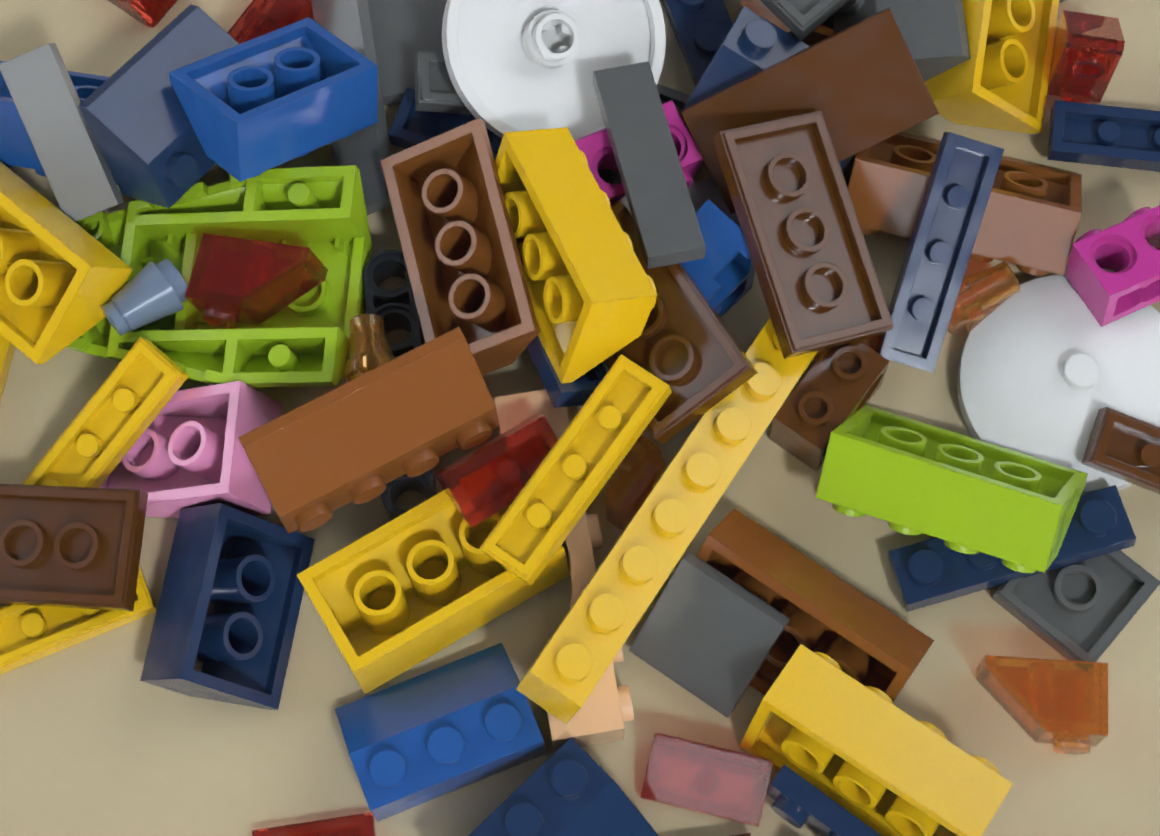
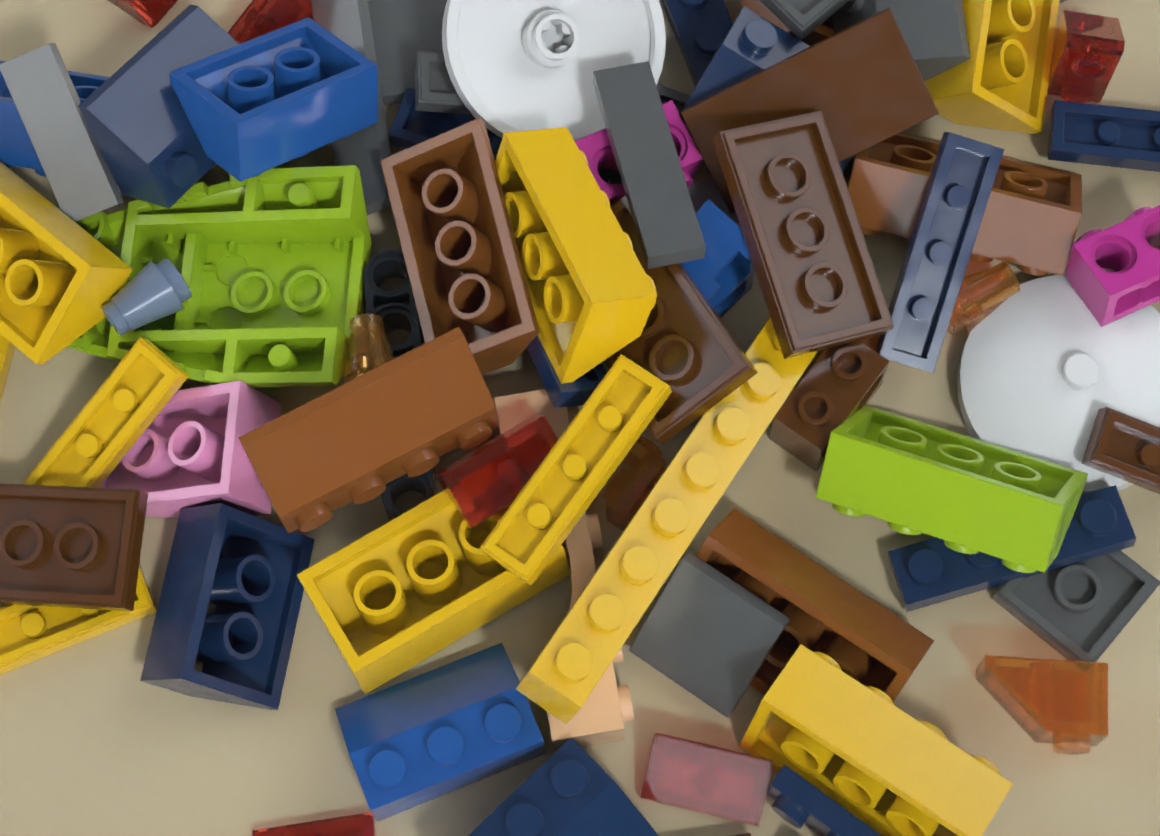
(249, 279): clear red slope -> none

